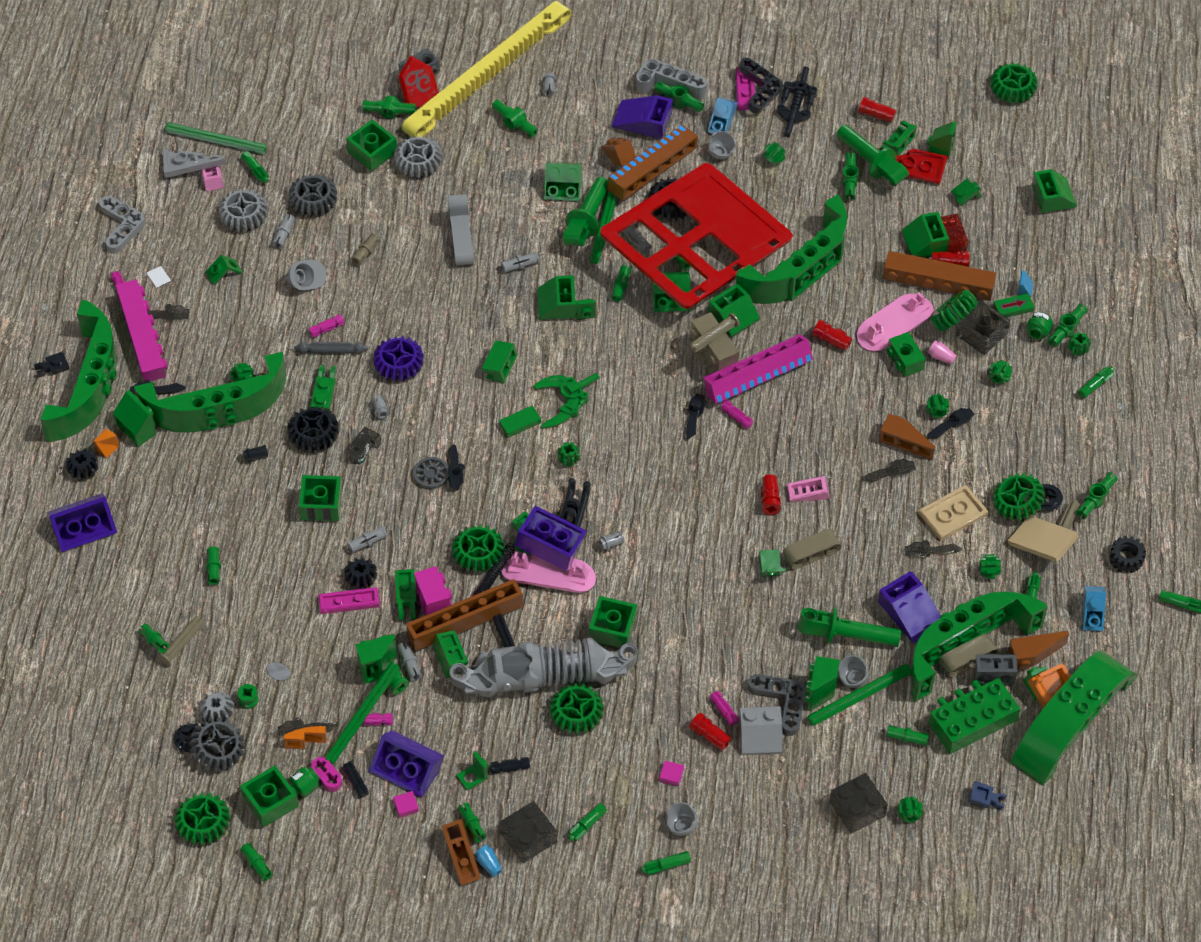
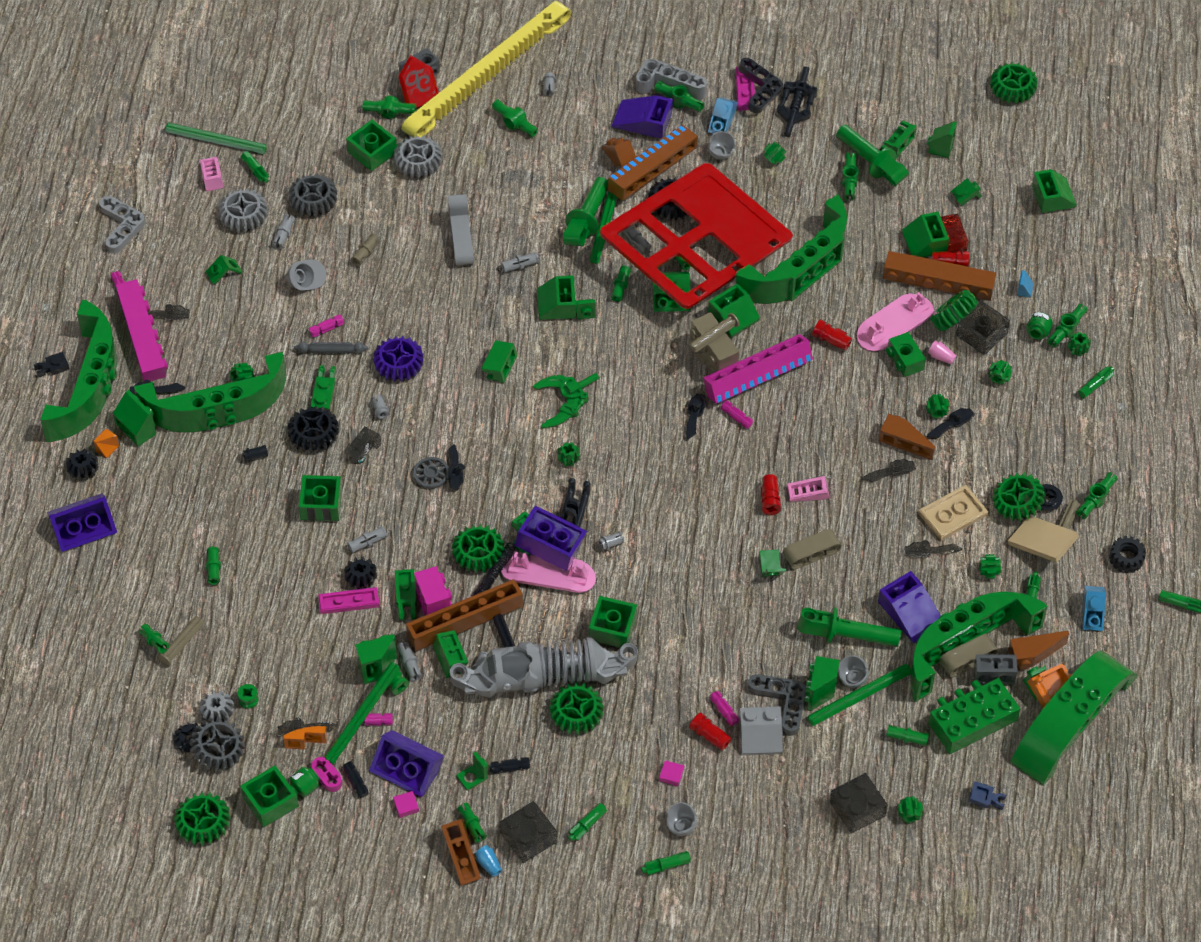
(158, 276): white sticker -> none
(187, 162): light grey wing -> none
(256, 861): green pin -> none
(278, 671): flat silver sticker -> none
(520, 421): green tile -> none
(563, 181): green slope -> none
(876, 110): red axle -> none
(924, 165): red tile -> none
(1014, 305): green tile -> none

